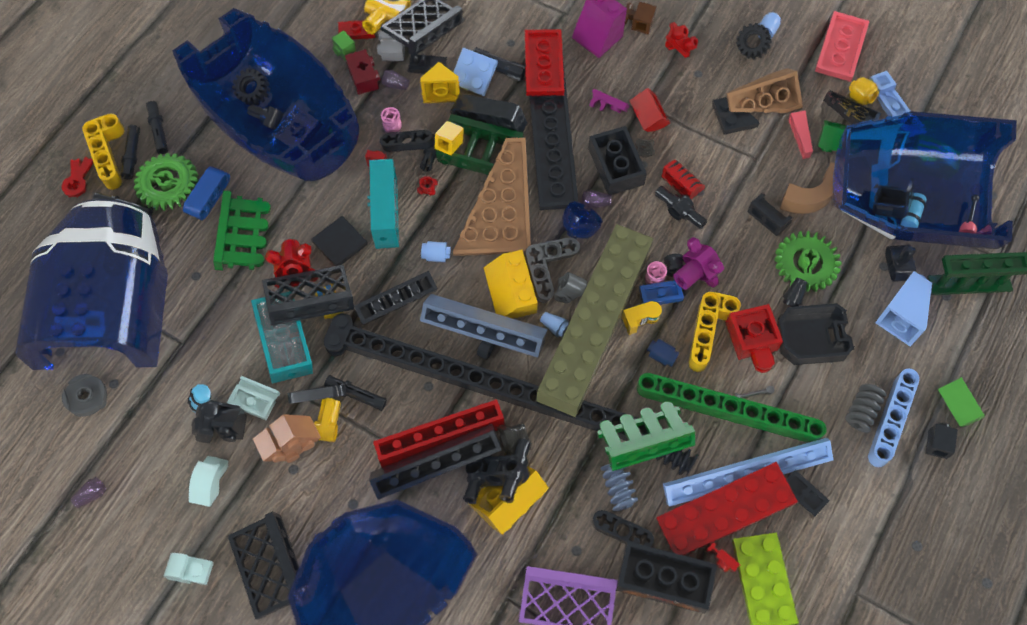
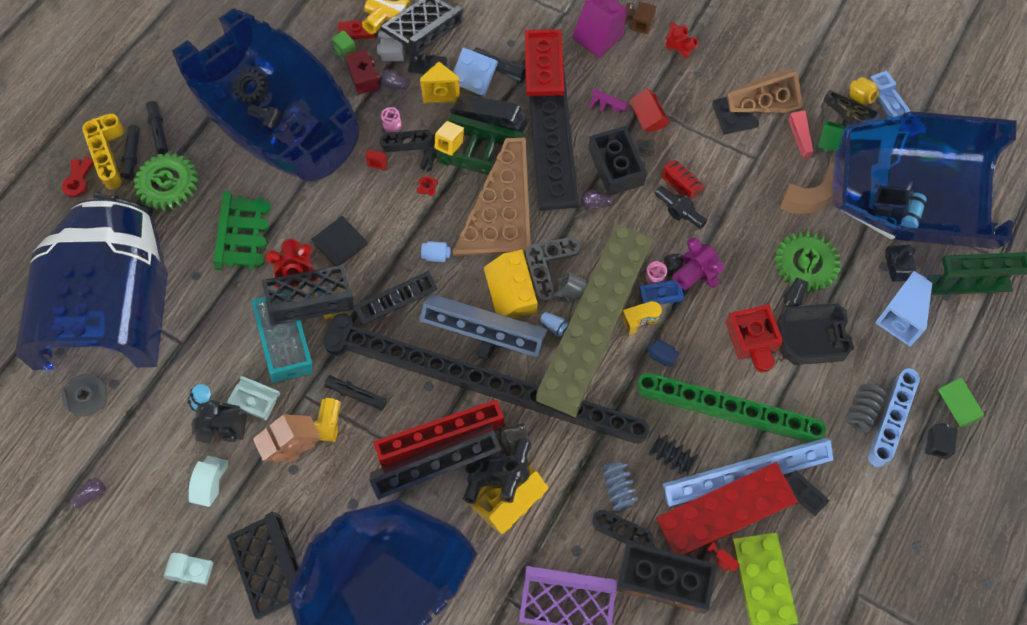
(206, 193): blue beam -> none
(317, 393): black beam -> none
(384, 203): teal brick -> none
(580, 222): clear blue cylinder -> none
(649, 446): fence -> none
(707, 332): yellow beam -> none
(754, 30): black tyre -> none
(768, 215): black hinge -> none
(769, 390): flat silver hinge -> none
(771, 22): light blue brick -> none
(842, 46): coral plate -> none
(970, 227): hinge -> none

